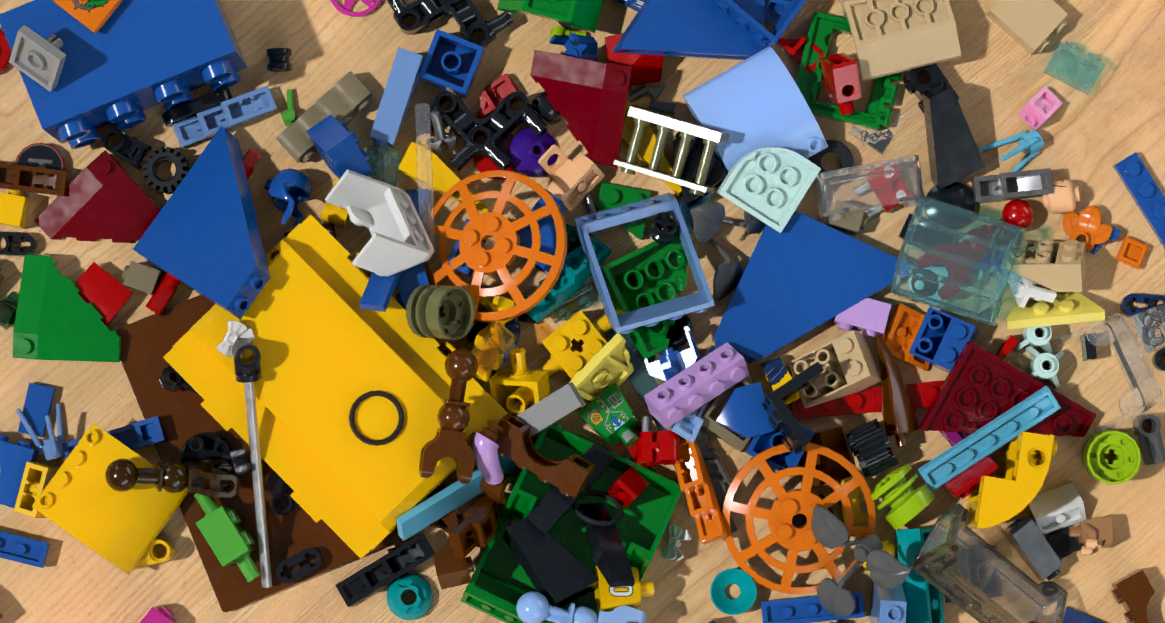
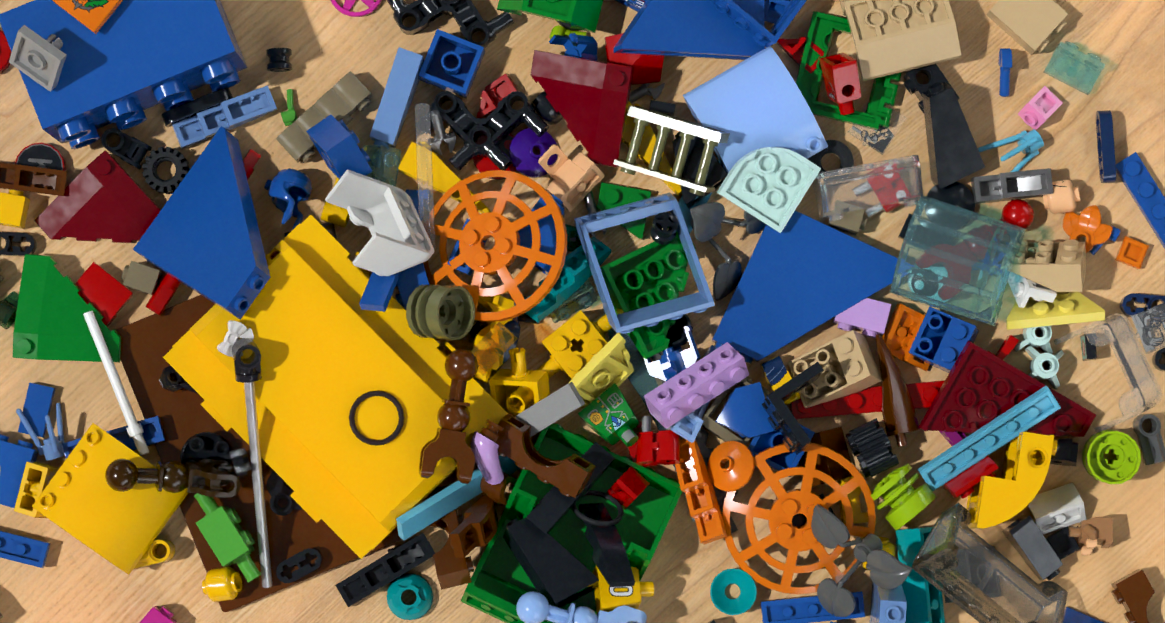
(134, 428): none -> white bar
(222, 584): none -> yellow head
(676, 534): white piece -> none
(739, 469): none -> orange dish
(1005, 64): none -> blue bar
(1066, 453): none -> black piece
(1105, 146): none -> dark blue beam

